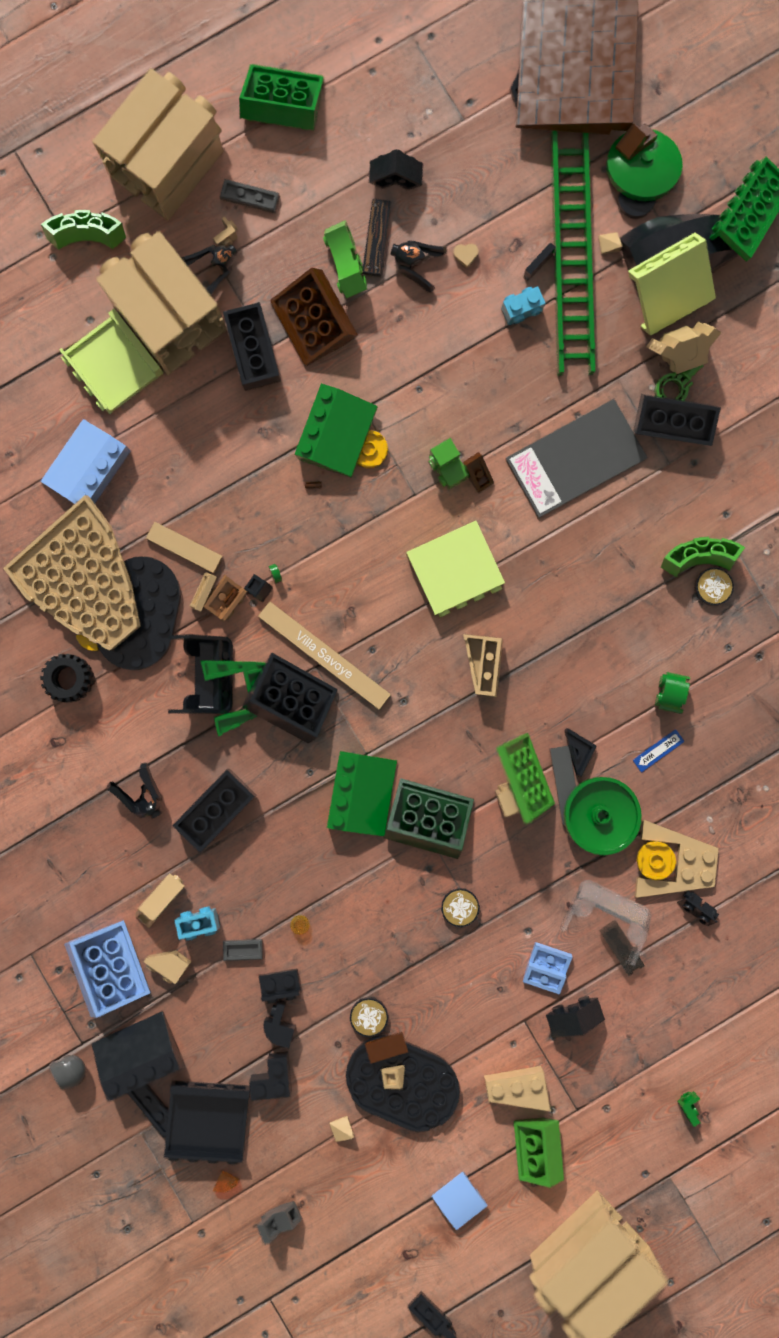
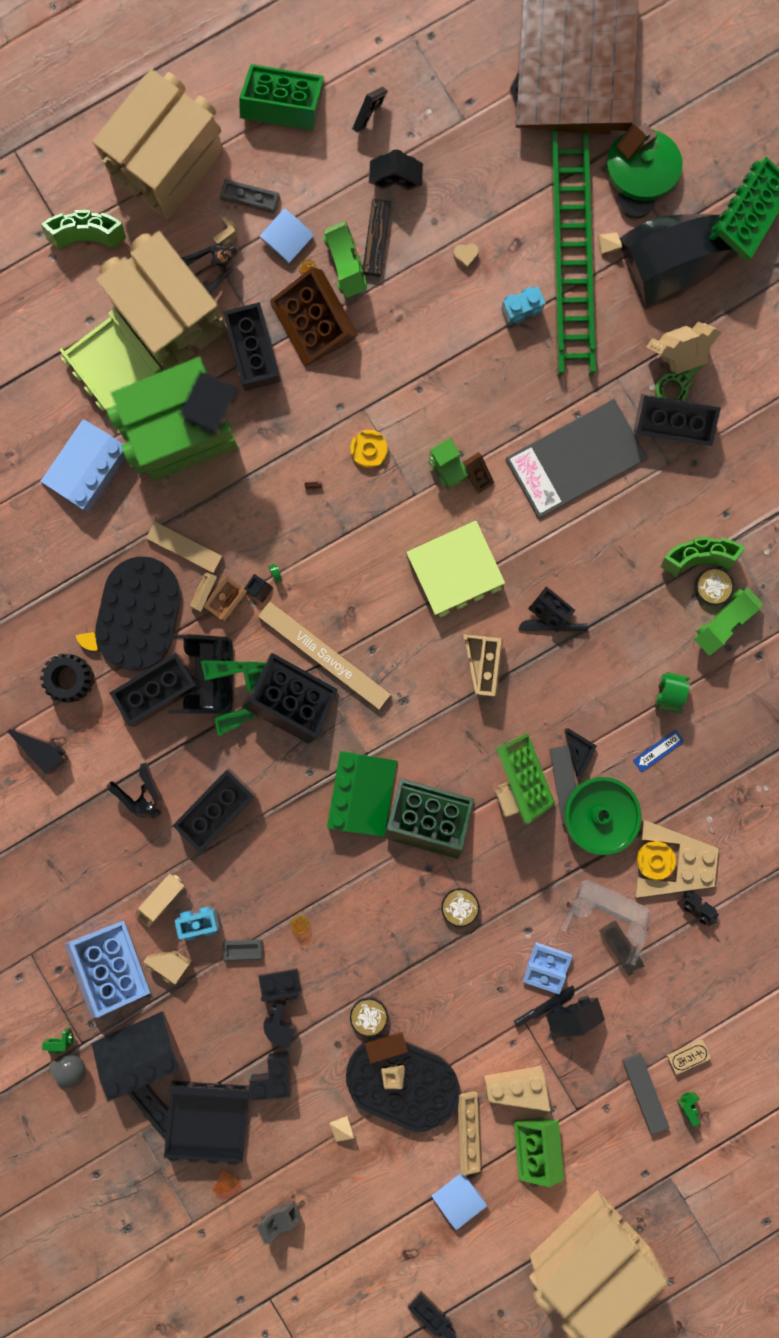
(42, 752): none -> black slope
(55, 1045): none -> green bracket
(79, 576): tan wing -> none
(151, 420): none -> bright green brick
(154, 690): none -> black brick
(209, 404): none -> black brick
(286, 235): none -> light blue slope
(306, 265): none -> clear yellow plate
(335, 430): green slope -> none
(371, 103): none -> black tile
(408, 253): black piece -> none
(469, 1133): none -> tan tile
(539, 261): black tile -> none
(539, 625): none -> black piece
(551, 609): none -> black bracket
(558, 999): none -> black piece
(645, 1093): none -> dark grey tile
(674, 283): yellowish green panel -> none
(689, 1056): none -> tan tile
(720, 627): none -> bright green brick

